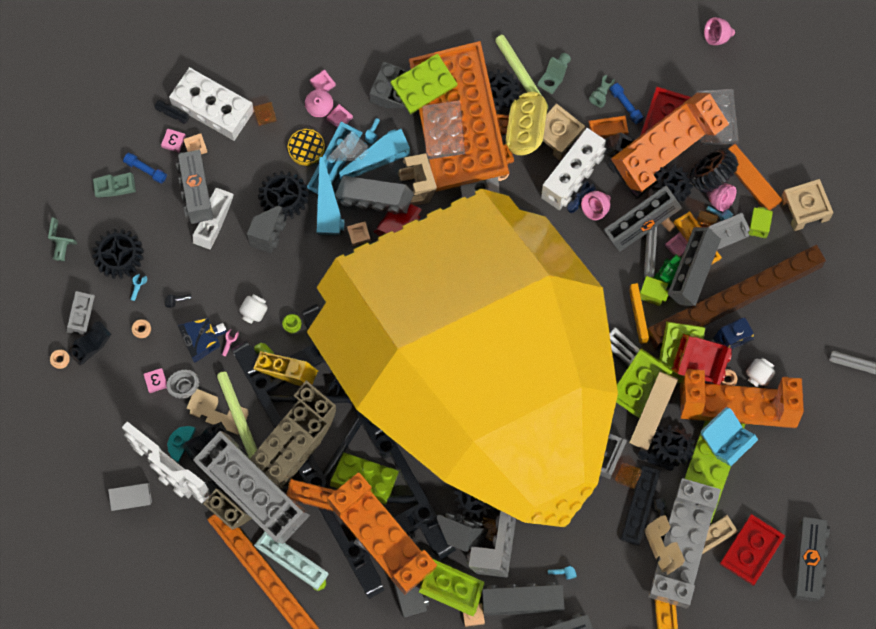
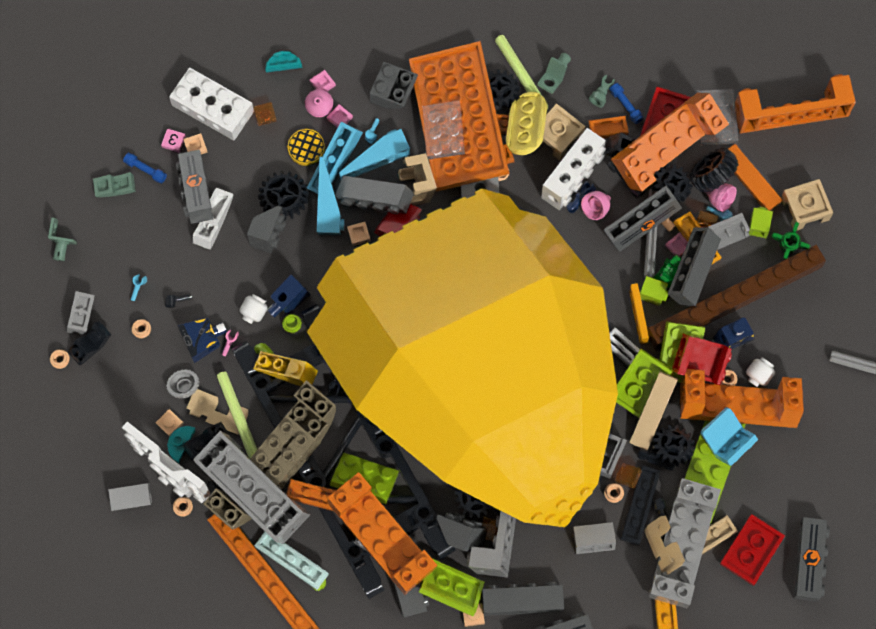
(125, 253): black gear -> none
(155, 380): bright pink tile -> none
(169, 422): none -> light nougat plate
(172, 111): black axle -> none
(178, 502): none -> light nougat plate
(283, 61): none -> teal plate
(289, 289): none -> dark blue torso
(349, 149): clear slope -> none
(423, 83): lime plate -> none
(568, 571): medium azure hand -> none
(594, 538): none -> light grey hinge
(614, 486): none -> light nougat plate
(717, 31): bright pink helmet -> none
(794, 238): none -> green brick
(837, 104): none -> orange plate

